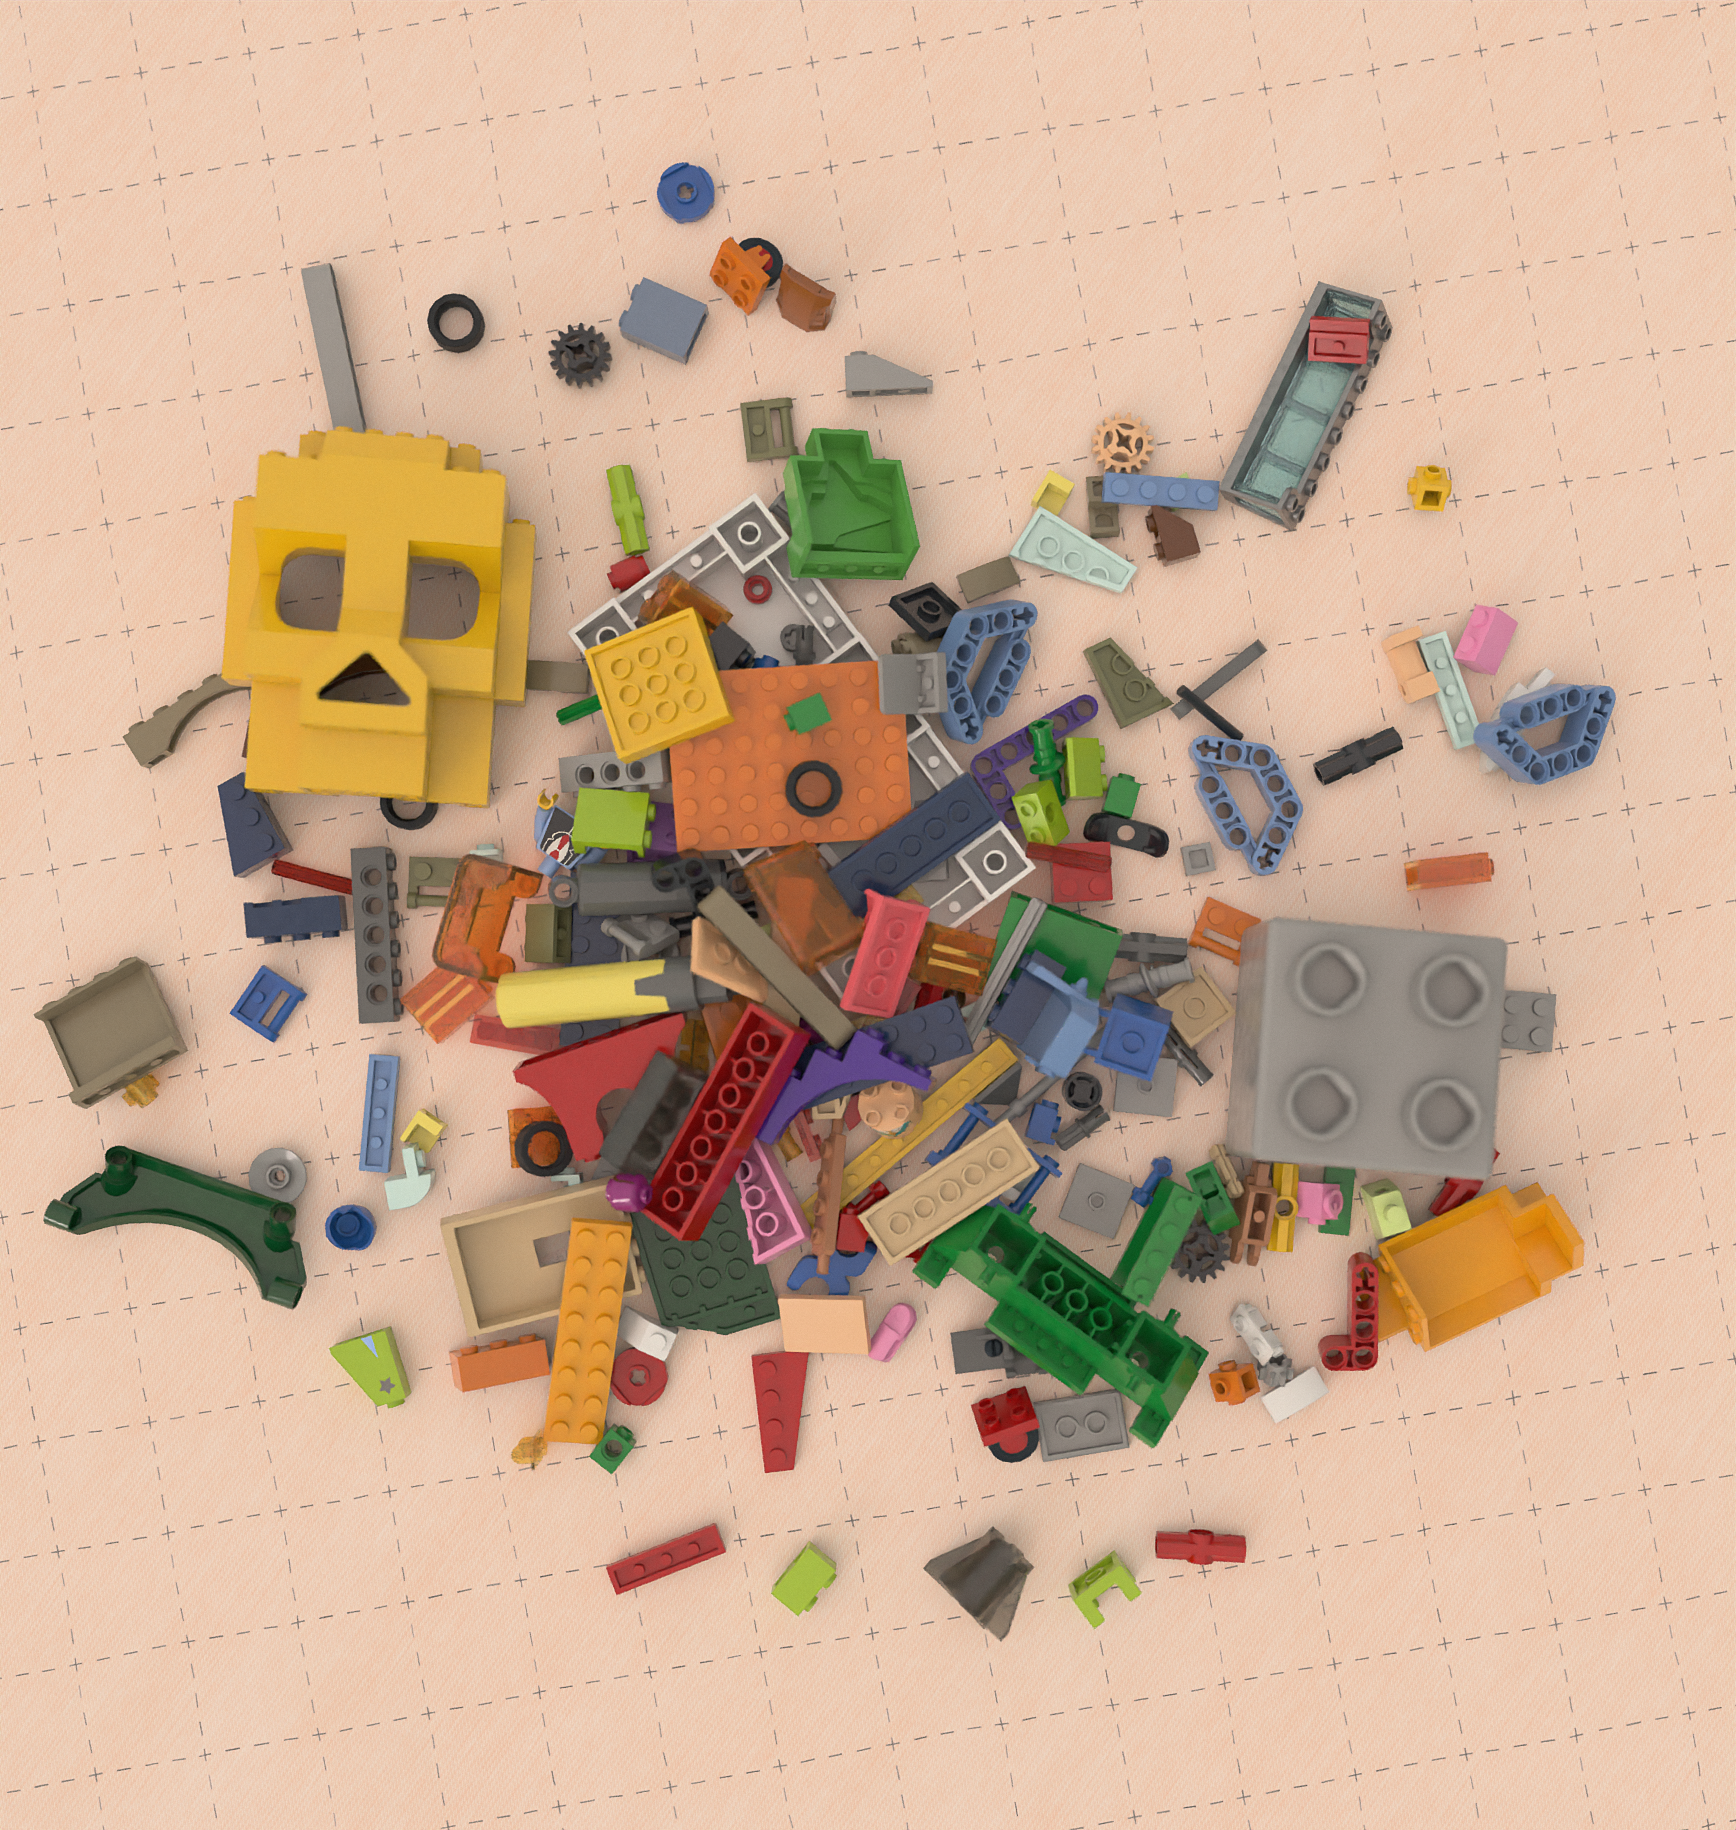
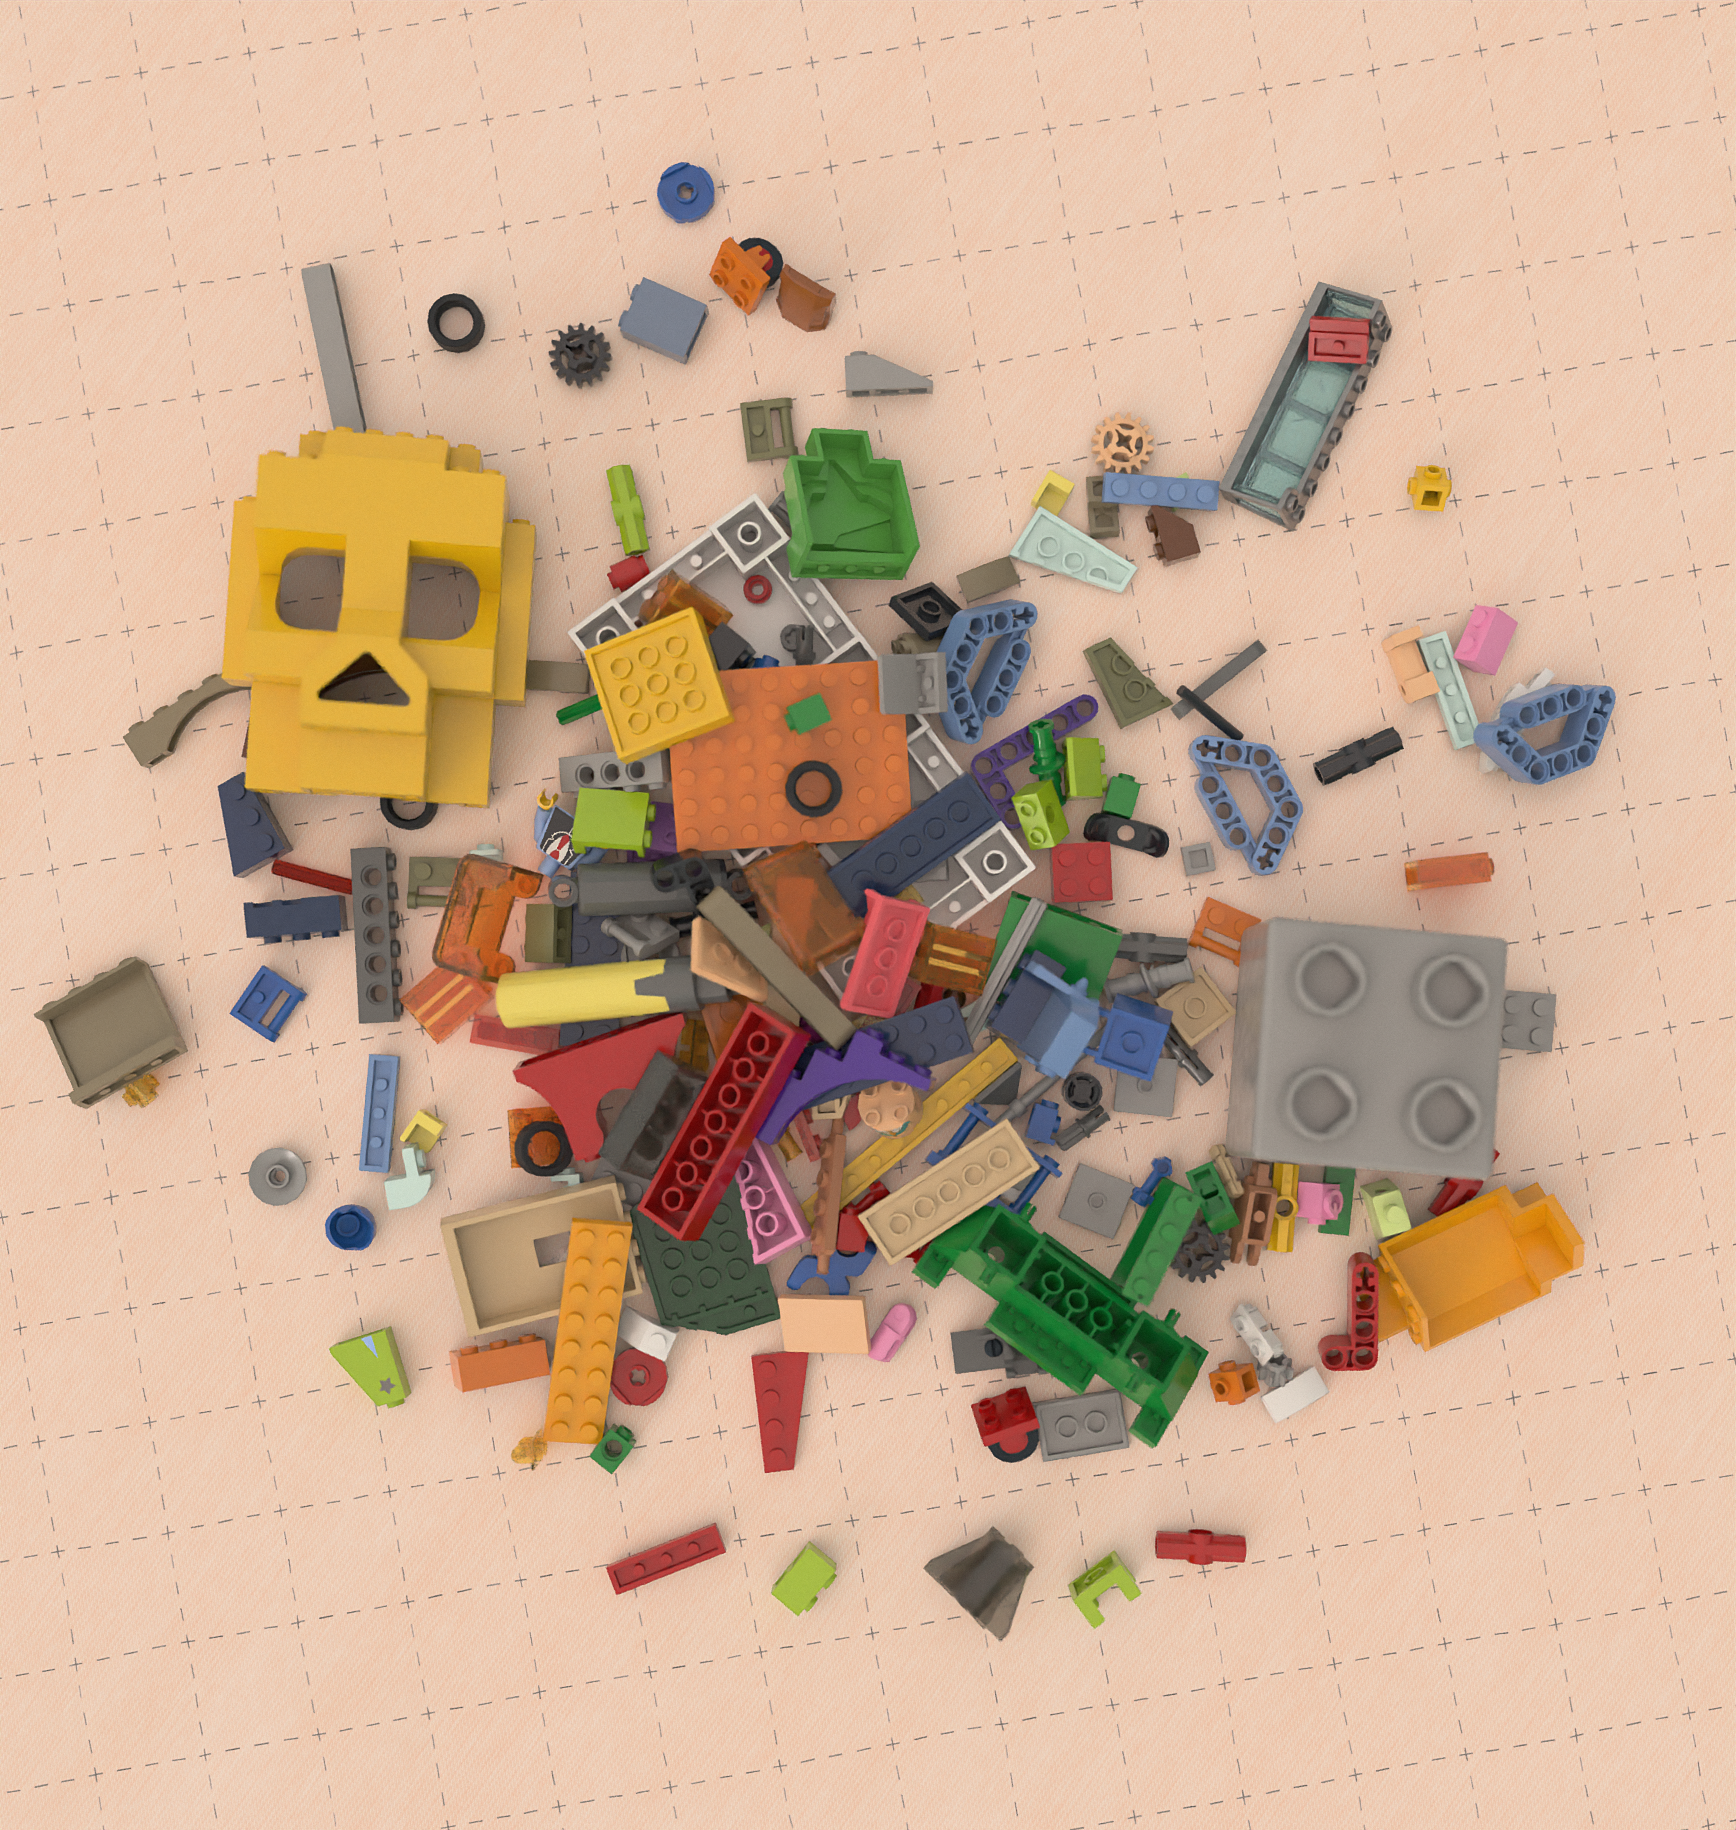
(159, 1192): dark green panel -> none
(628, 1192): magenta head -> none
(1068, 856): clear red axle -> none

